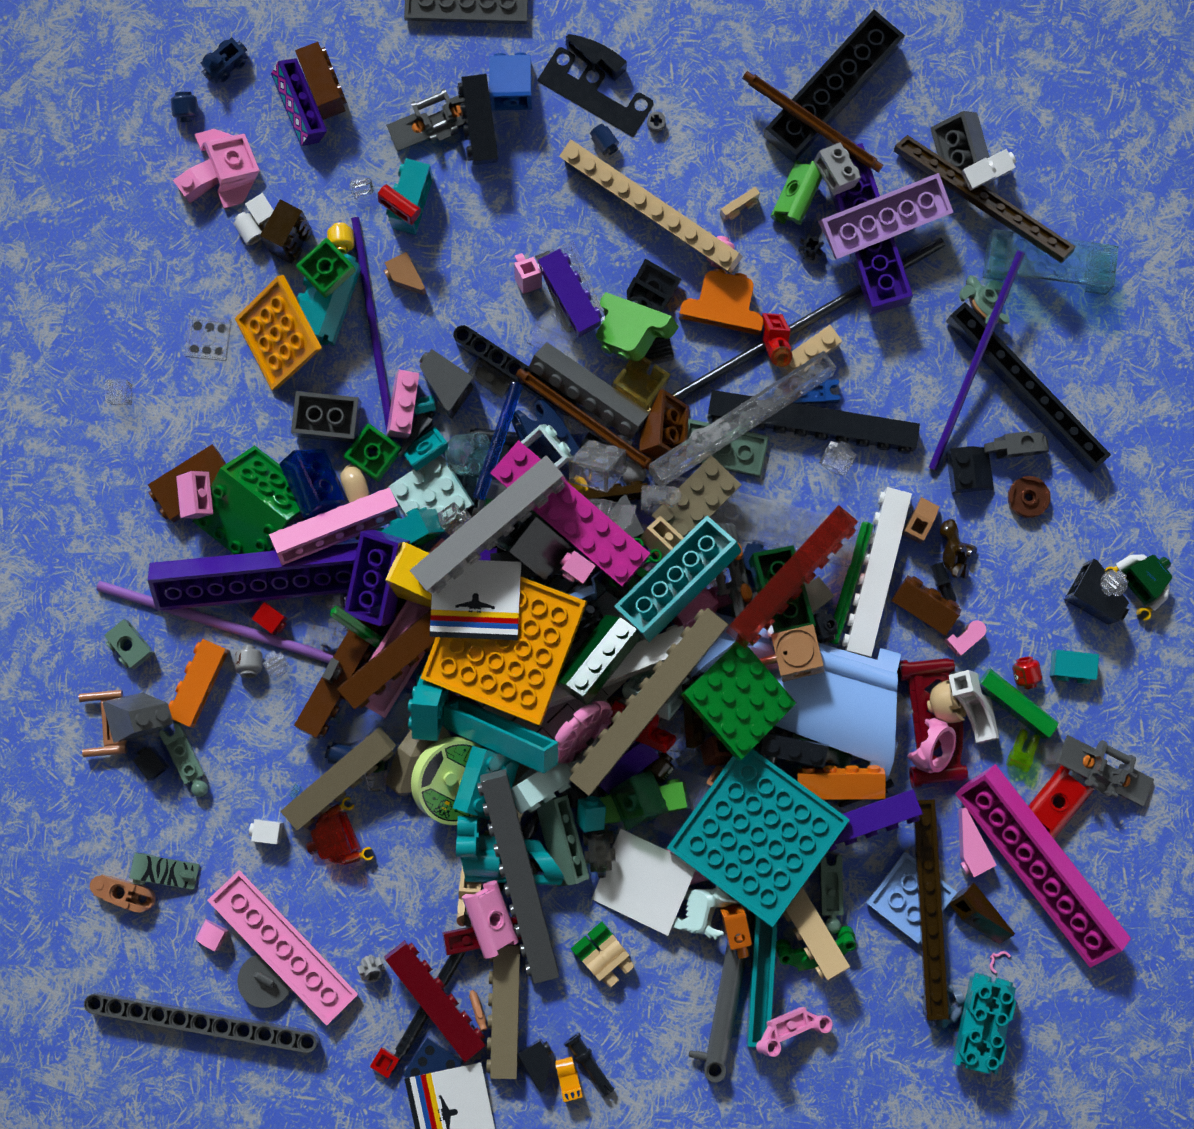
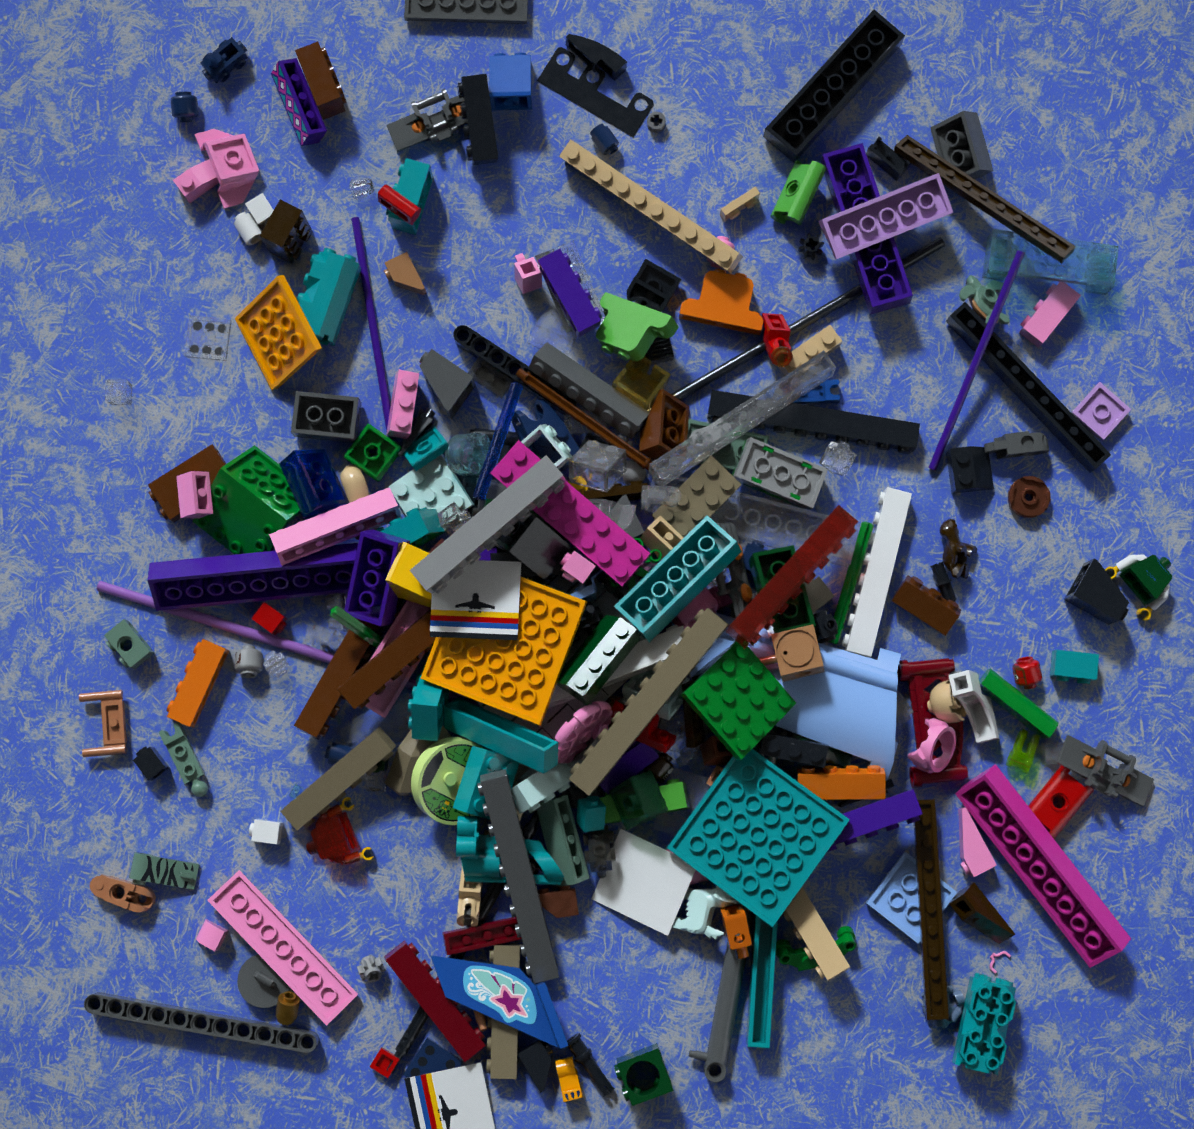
(136, 716): dark grey slope -> none
(287, 1008): none -> pearl gold brick
(326, 281): green brick -> none
(332, 671): dark grey plate -> none
(341, 236): yellow head -> none
(425, 404): teal tile -> none
(495, 933): bright pink piece -> none
(502, 995): none -> piece
(560, 902): none -> copper slope
(609, 957): tan hips -> none
(661, 1084): none -> dark green brick
(779, 474): none -> light grey piece
(789, 1026): bright pink plate -> none
(812, 121): reddish brown piece -> none
(832, 892): sand green plate -> none
(837, 168): light grey brick -> none
(887, 159): none -> black hinge
(921, 520): medium nougat slope -> none
(973, 633): bright pink leg -> none
(989, 169): white arch -> none
(1049, 313): none -> bright pink brick
(1100, 411): none -> lavender plate
(1114, 583): clear gear -> none

